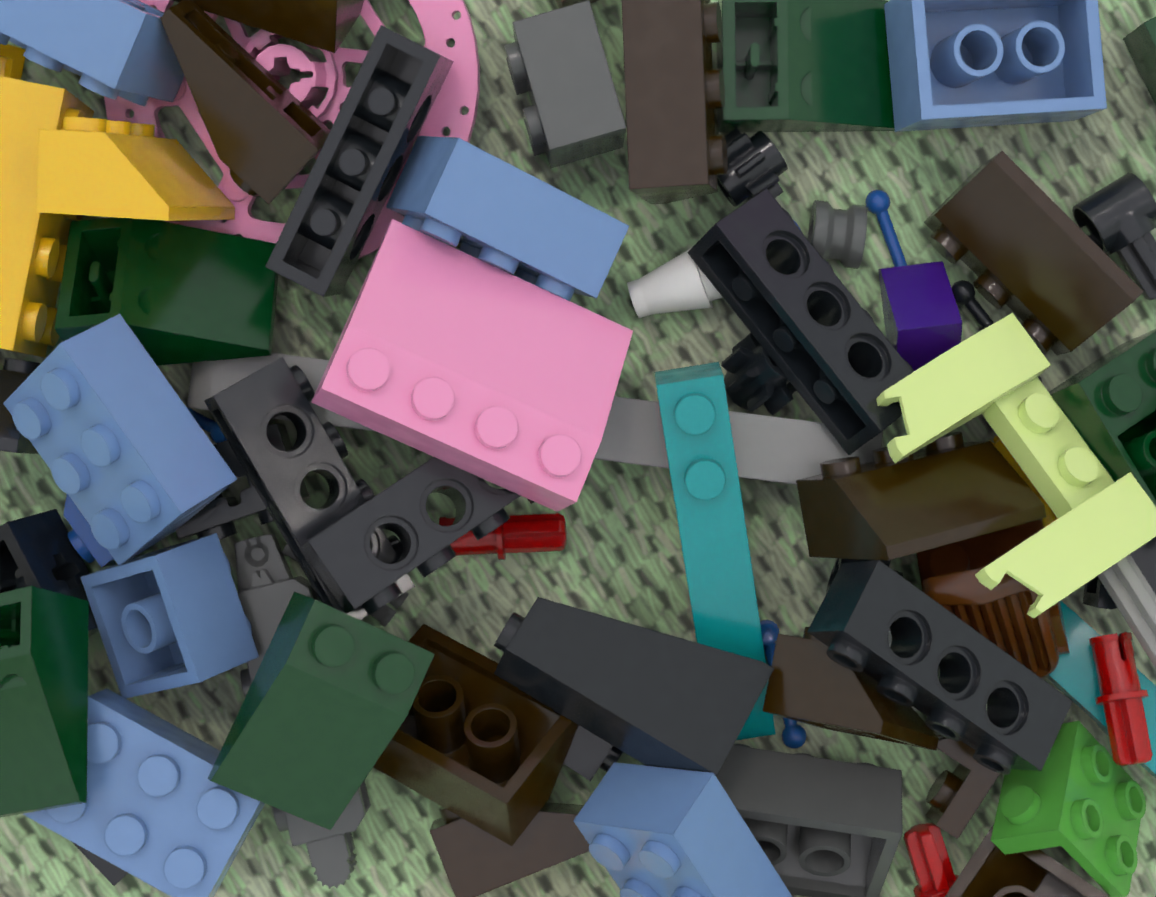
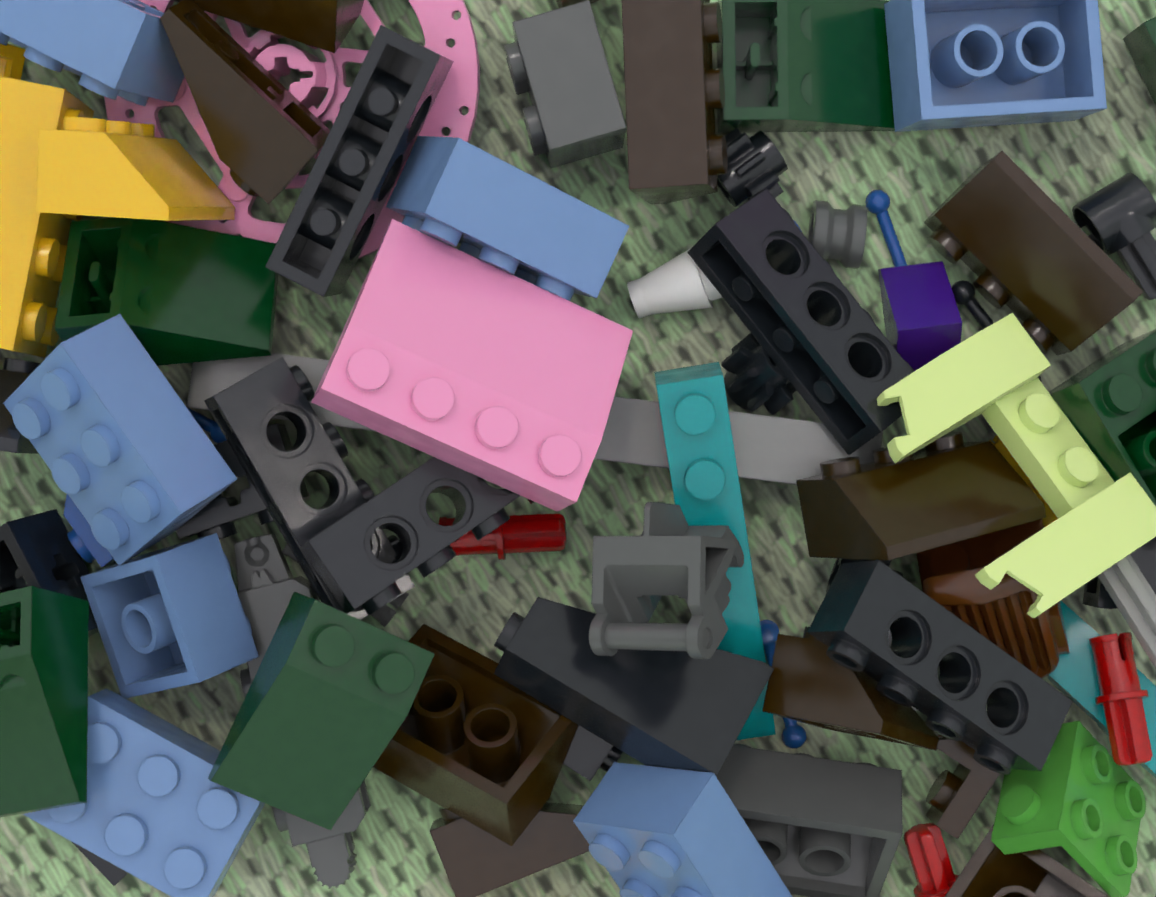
(665, 561): none -> dark grey piece

